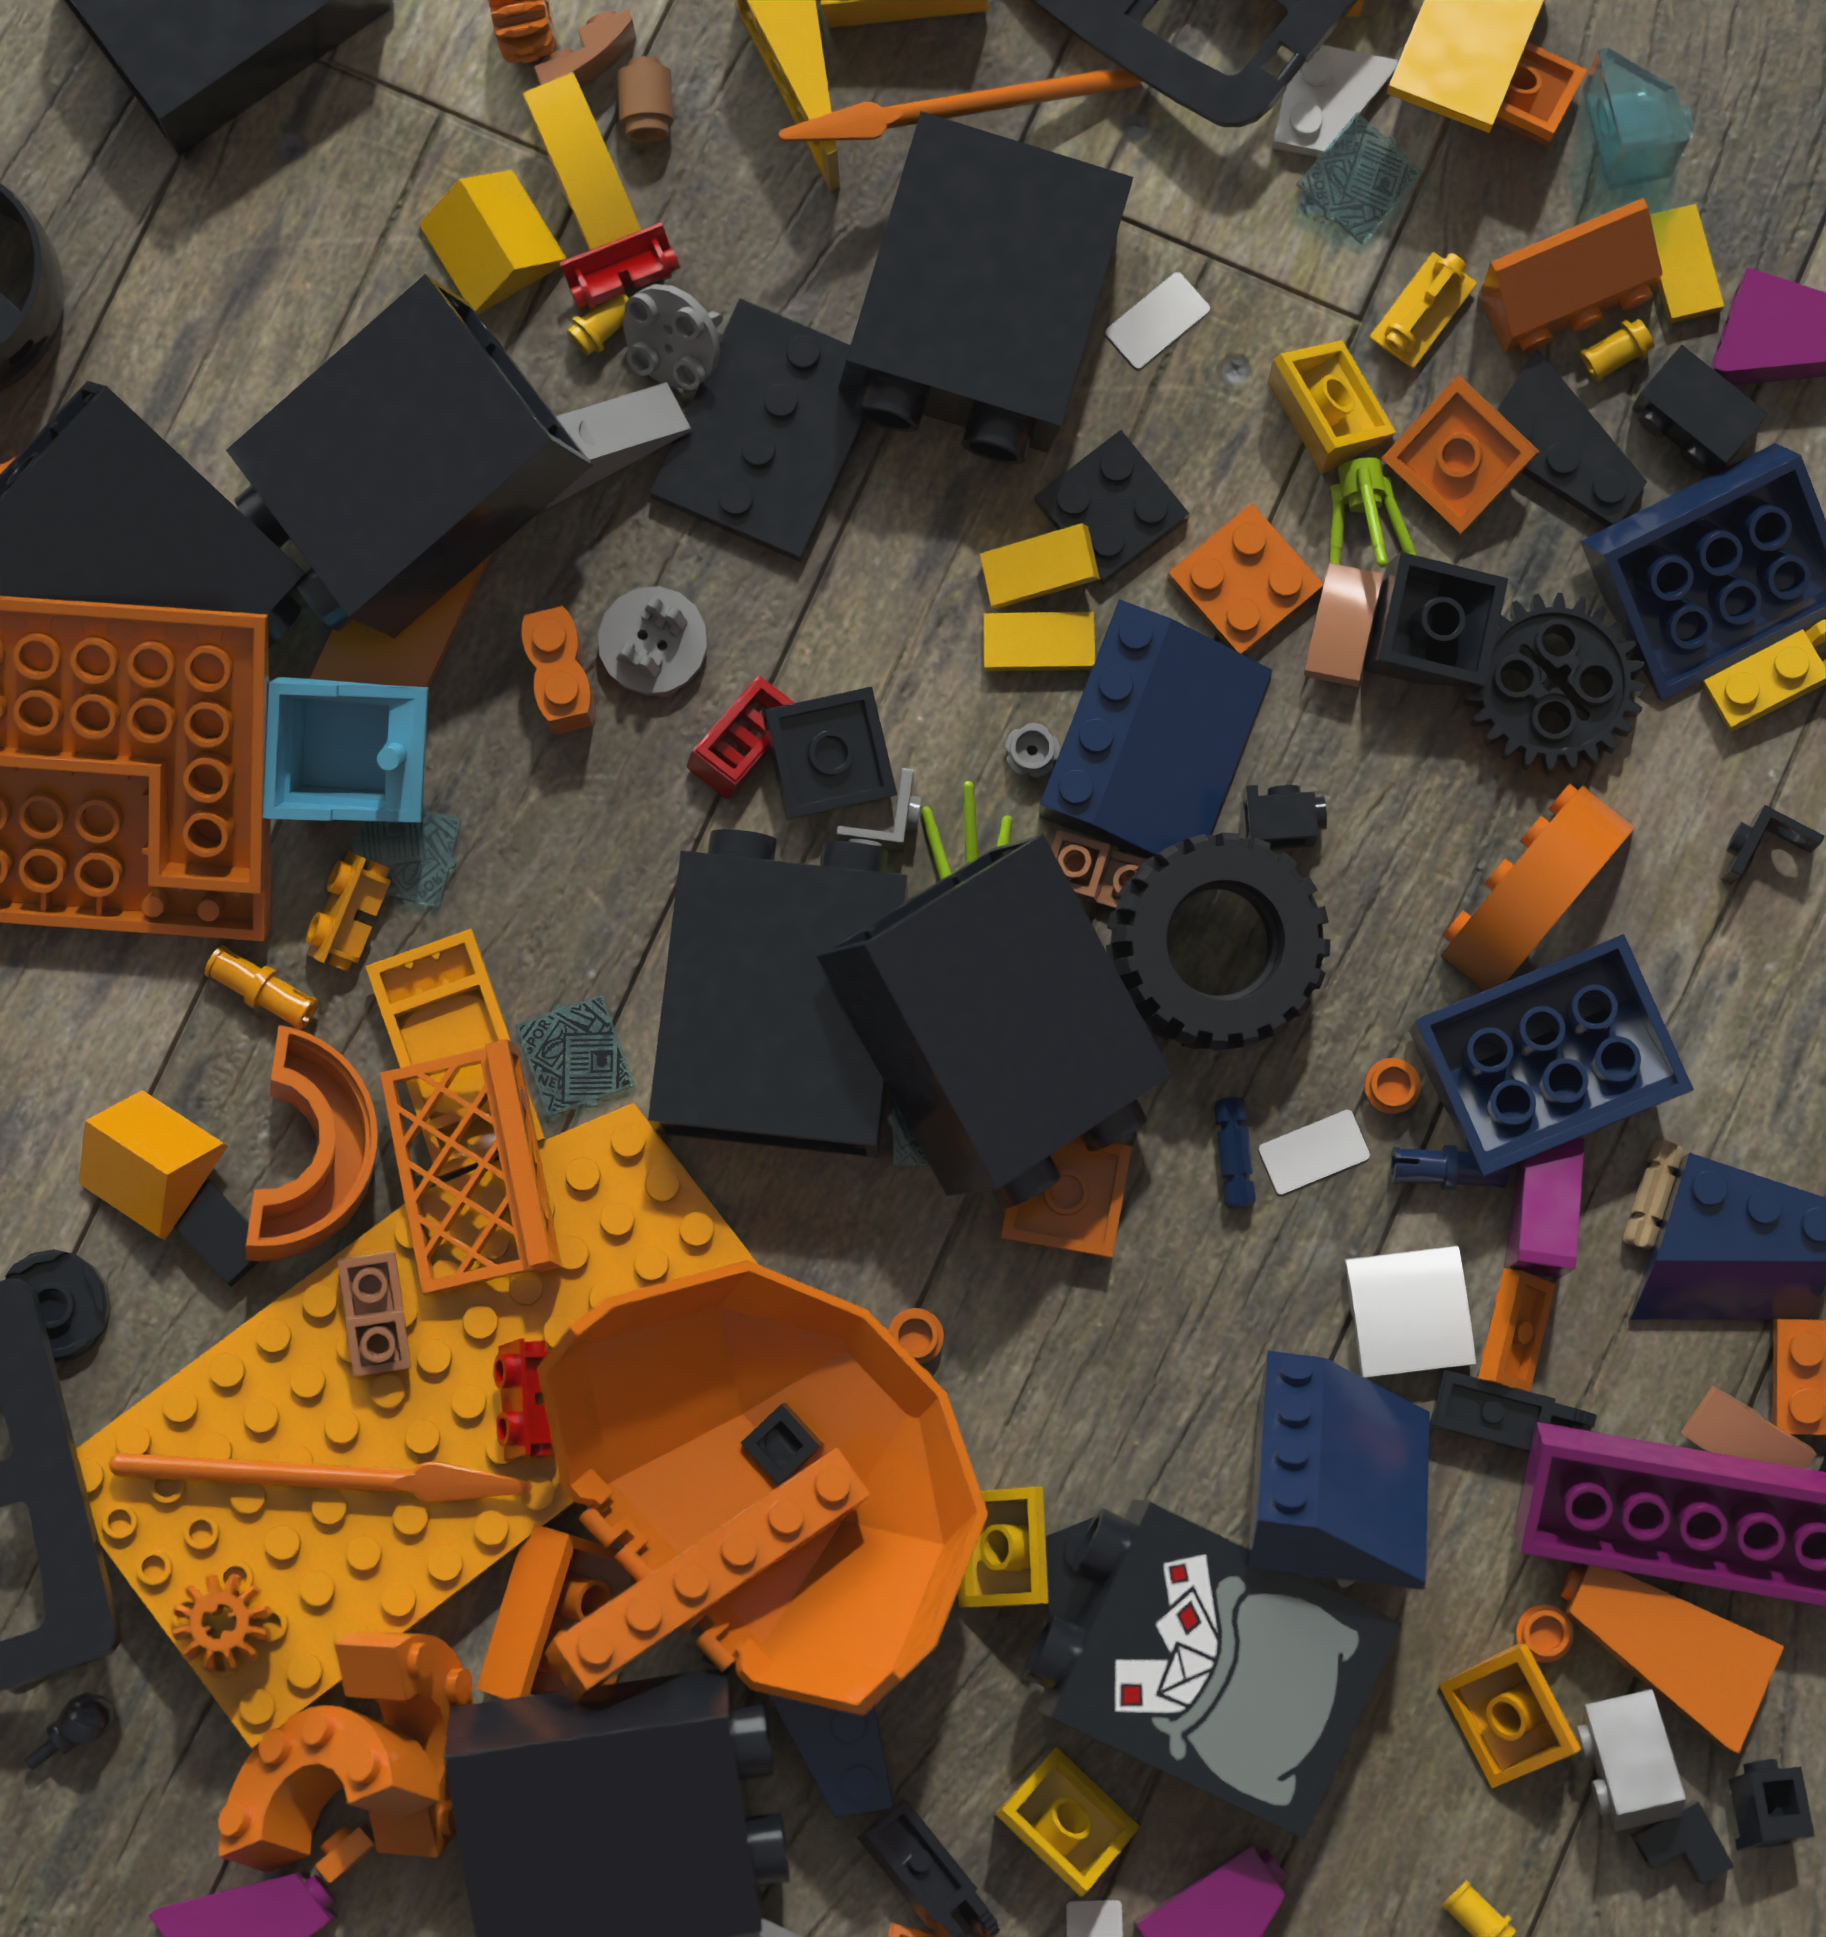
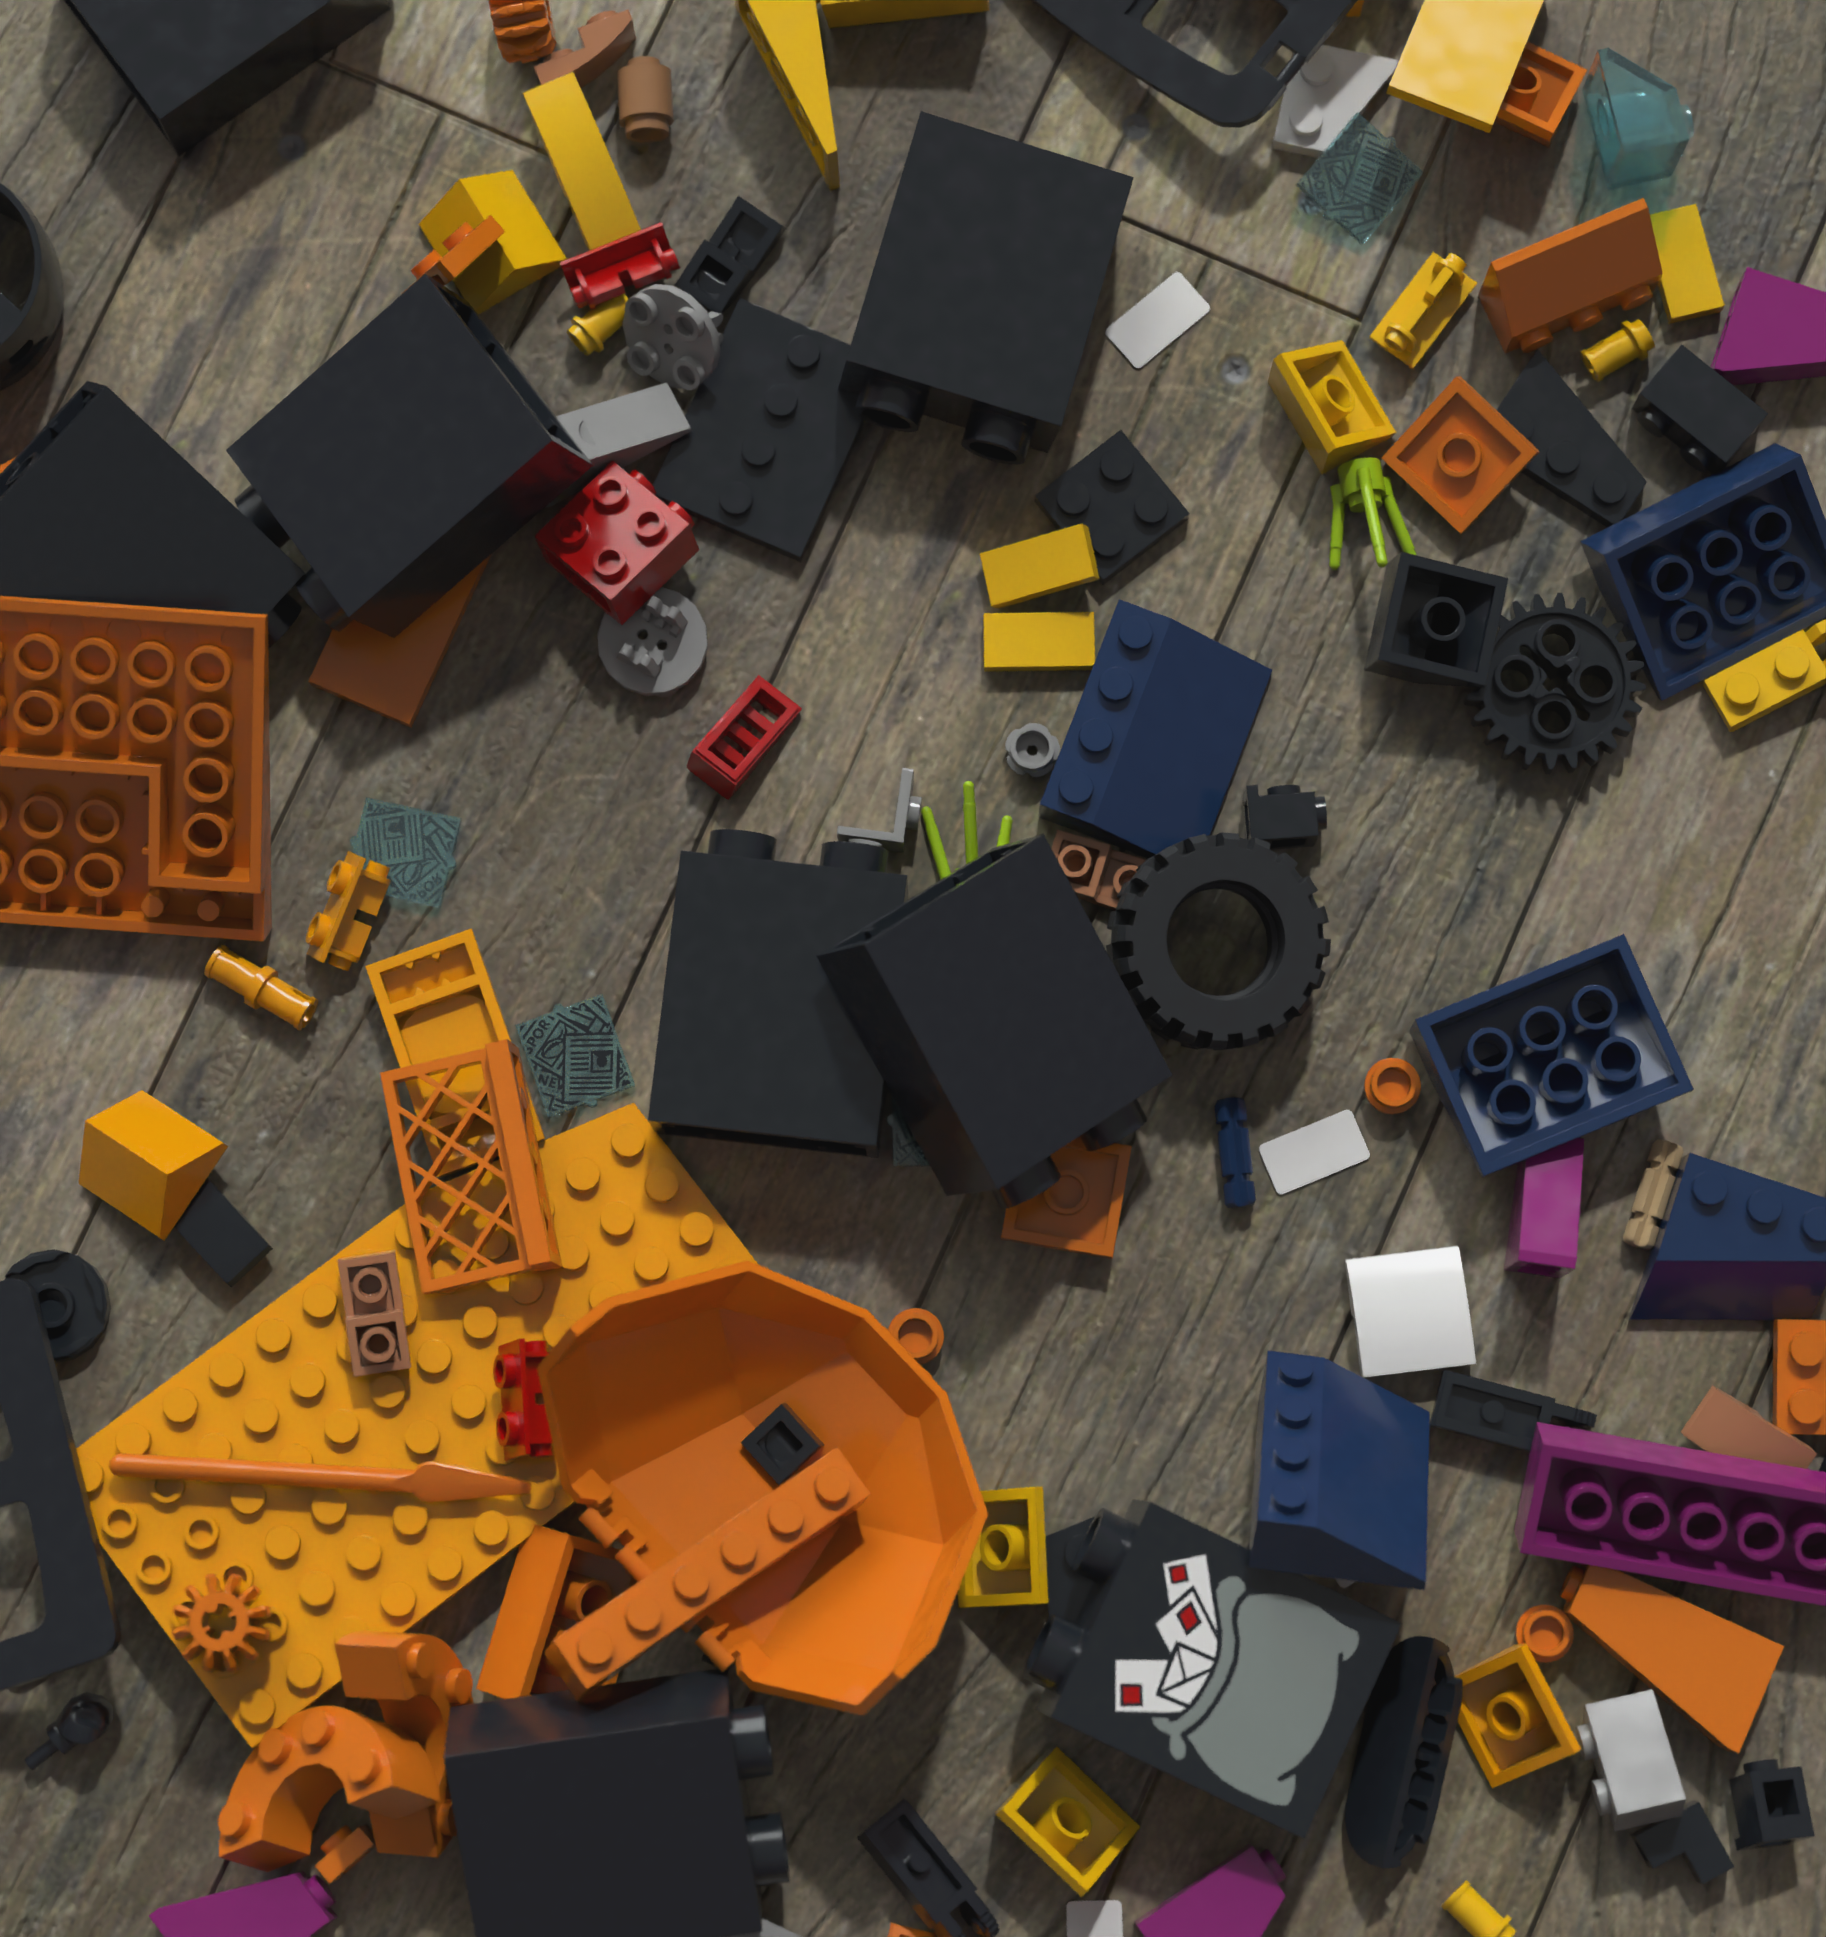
(344, 751): medium azure piece -> none
(344, 1120): orange brick -> none
(463, 248): none -> orange wing
(558, 666): orange brick -> none
(618, 541): none -> red brick
(731, 256): none -> black slope
(829, 753): black plate -> none
(841, 1753): dark blue wedge -> none
(871, 120): orange piece -> none
(1245, 580): orange plate -> none
(1343, 624): nougat slope -> none
(1403, 1752): none -> black brick
(1441, 1167): dark blue pin -> none
(1516, 1330): orange plate -> none
(1535, 889): orange brick -> none
(1747, 836): black bracket -> none

